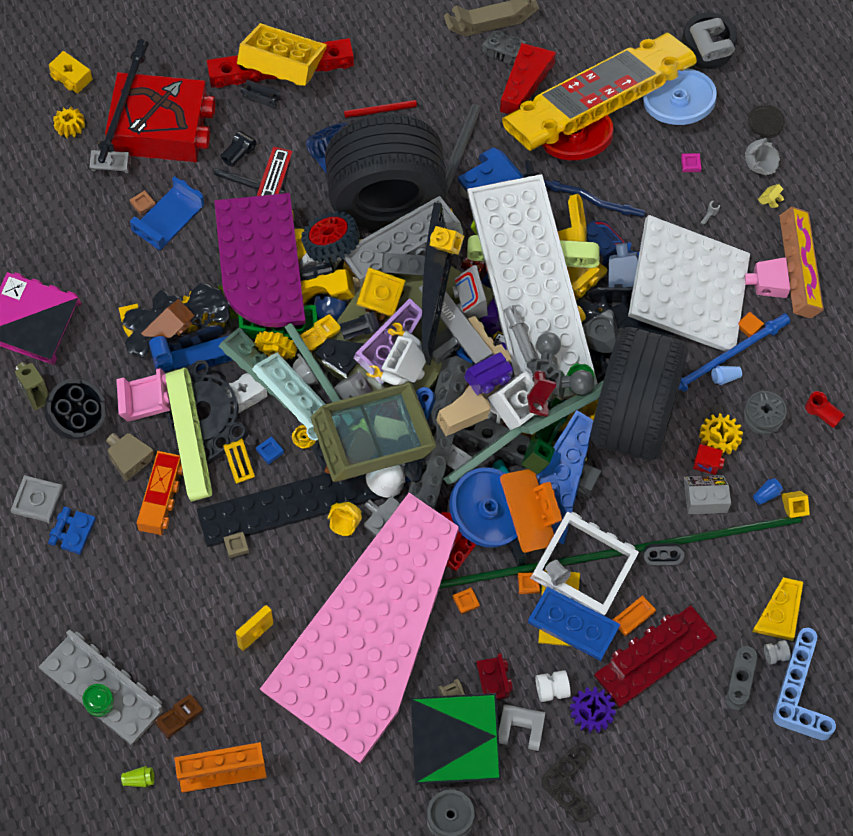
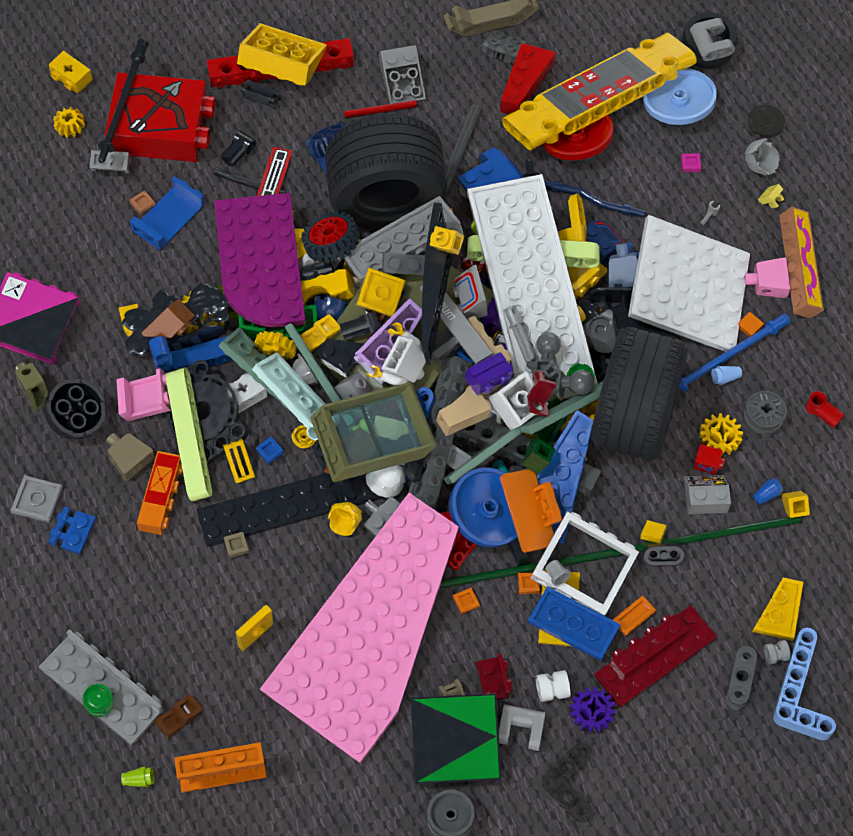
(402, 74): none -> light grey slope
(653, 531): none -> yellow tile

